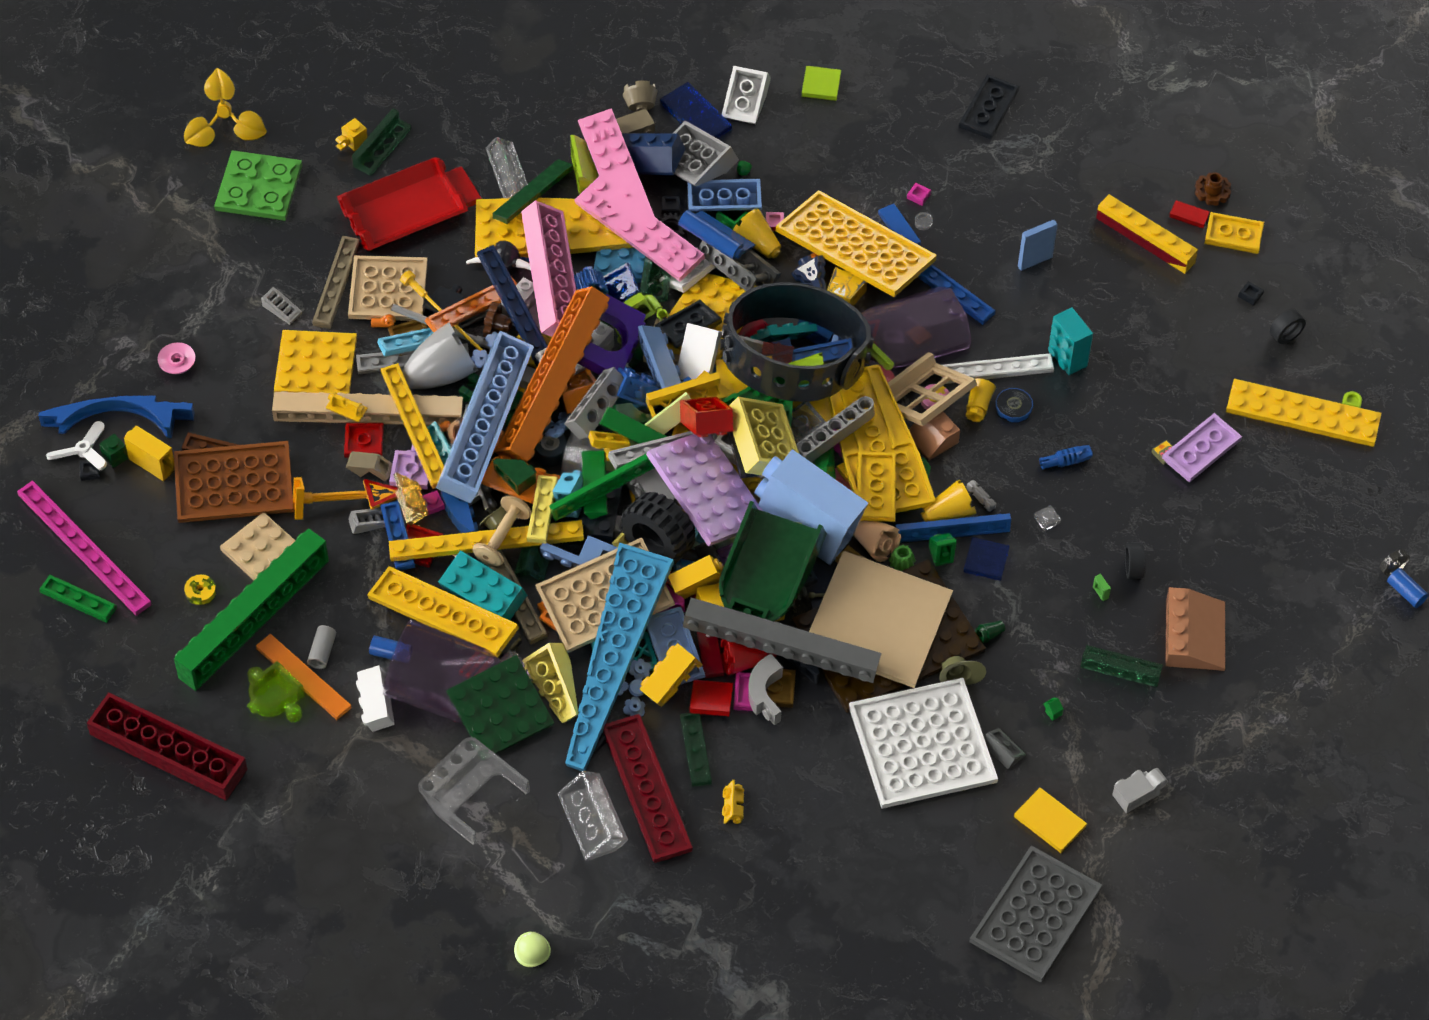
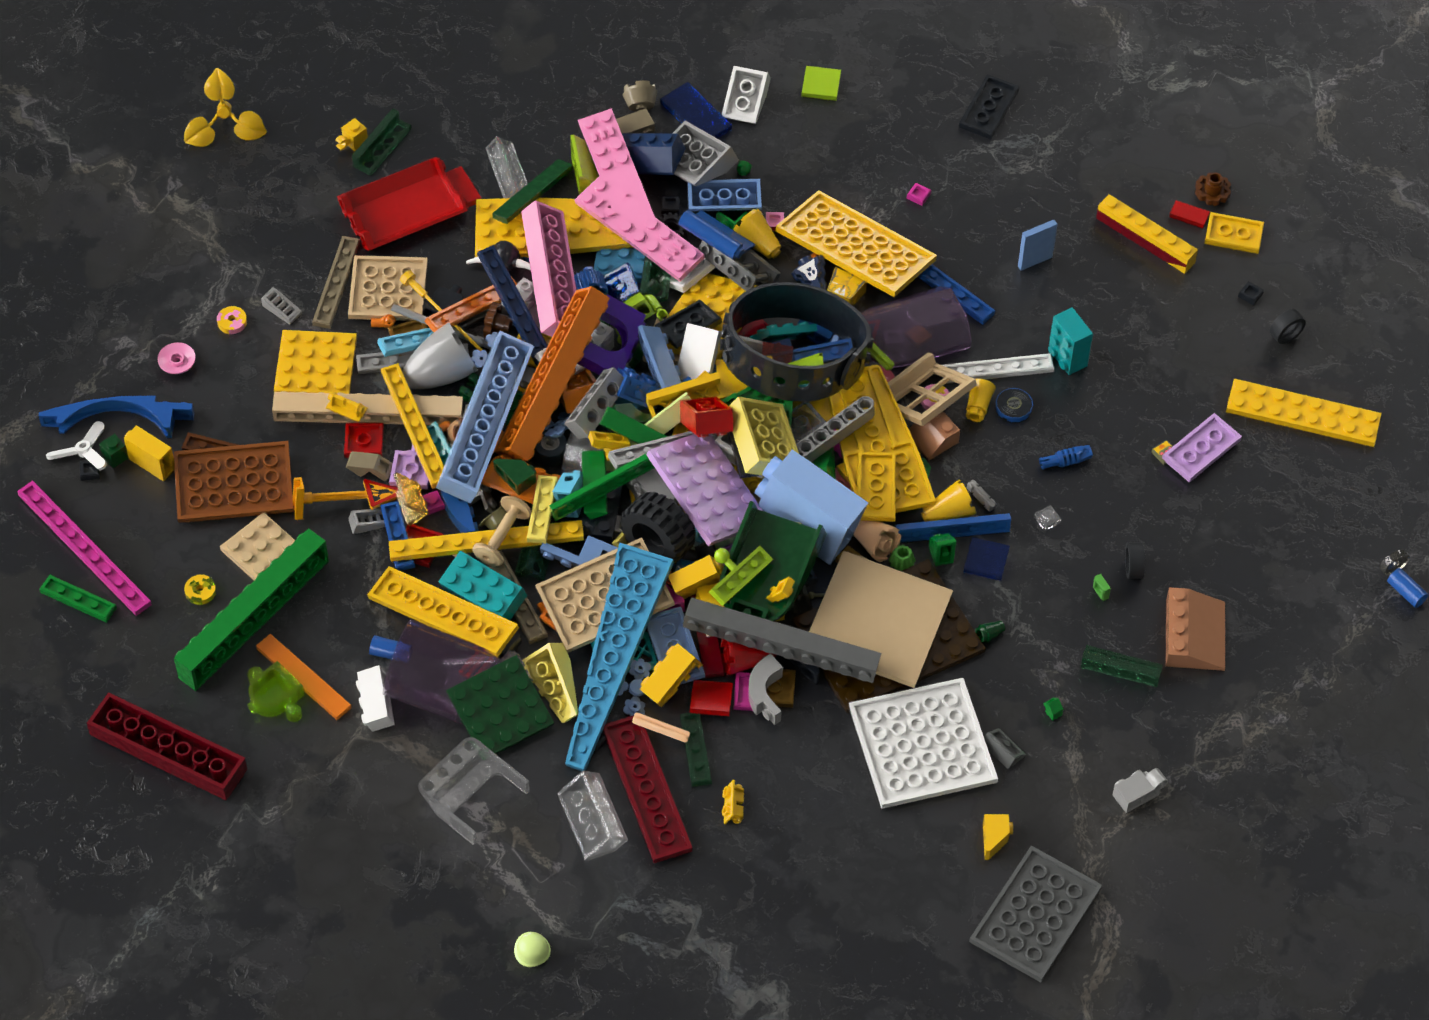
(231, 327): none -> yellow piece
(258, 185): bright green piece -> none
(321, 647): light grey pin -> none
(661, 727): none -> light nougat axle
(740, 574): none -> lime plate
(782, 590): none -> yellow plate
(896, 222): blue tile -> none
(923, 221): clear tile -> none
(958, 667): olive piece -> none
(996, 833): none -> yellow slope
(1050, 820): yellow tile -> none
(1352, 399): lime tile -> none

